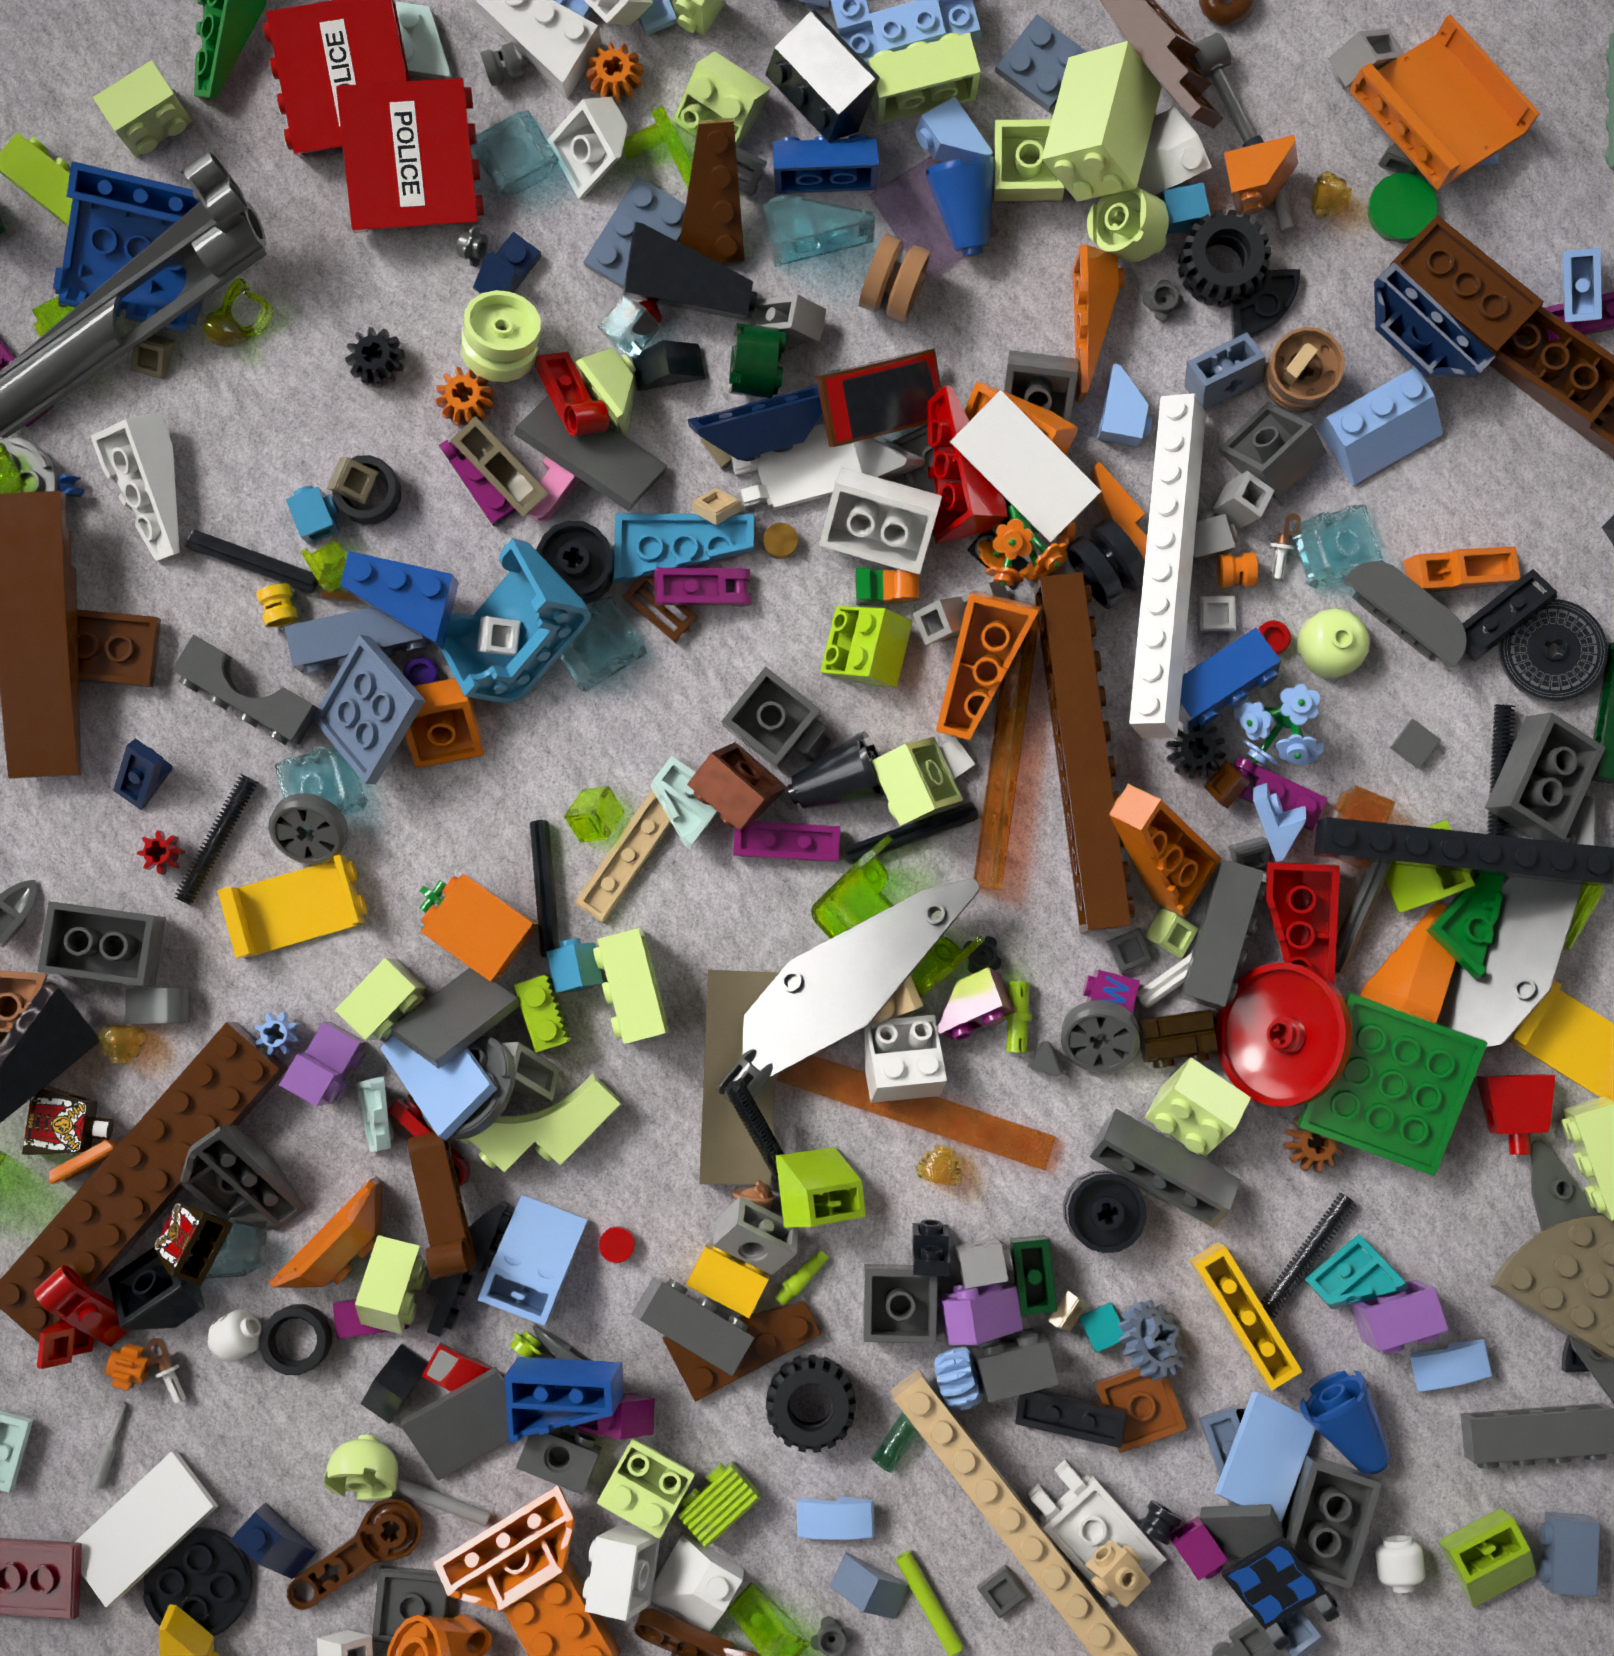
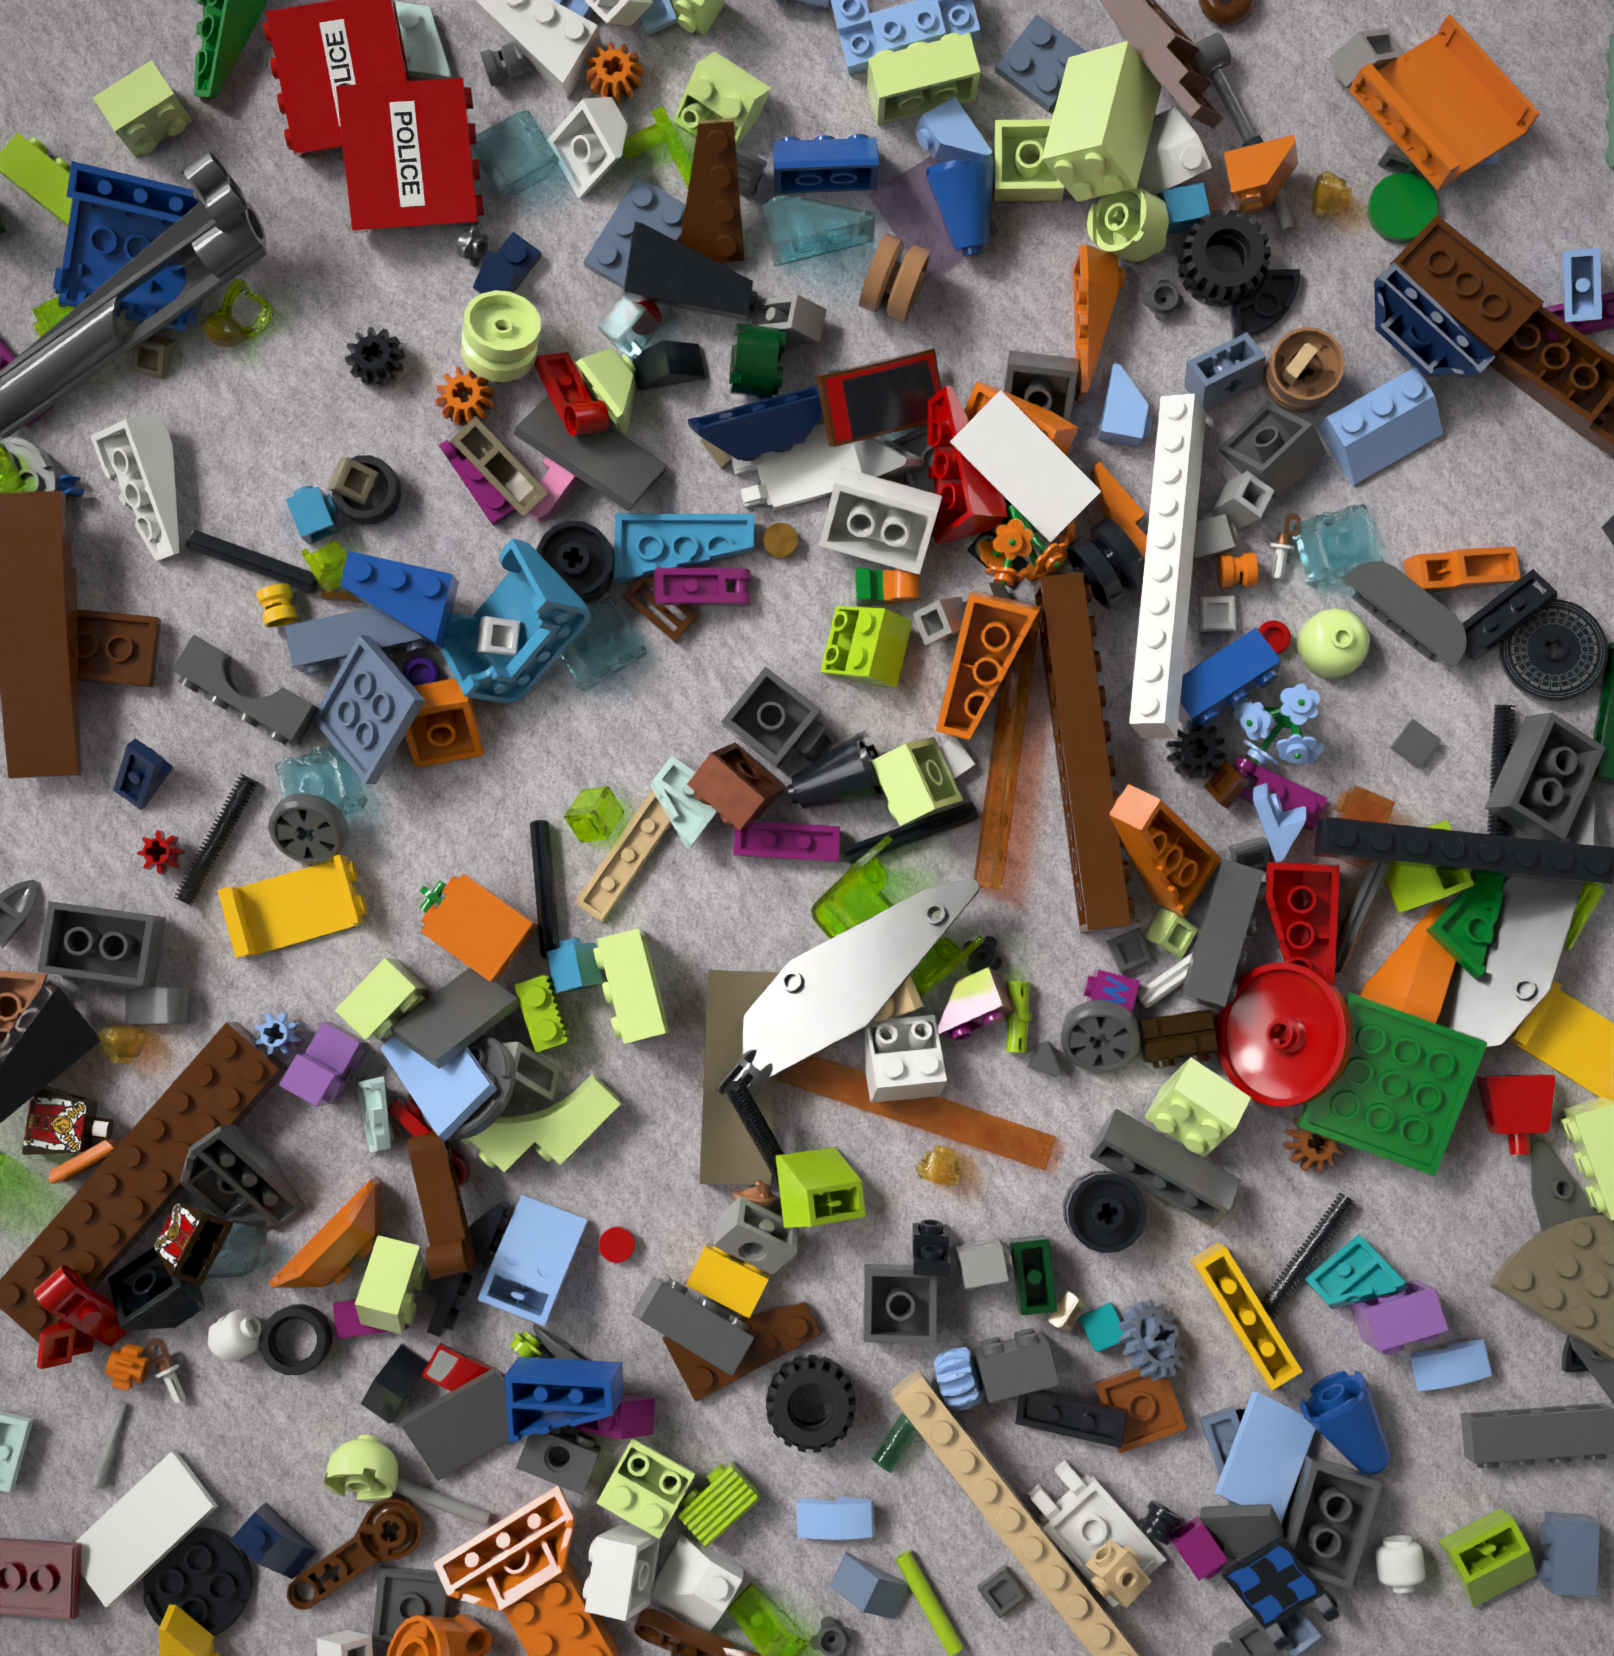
(716, 506): tan tile -> none
(799, 1279): lime animal -> none
(823, 77): slope -> none
(980, 1313): medium lavender brick -> none

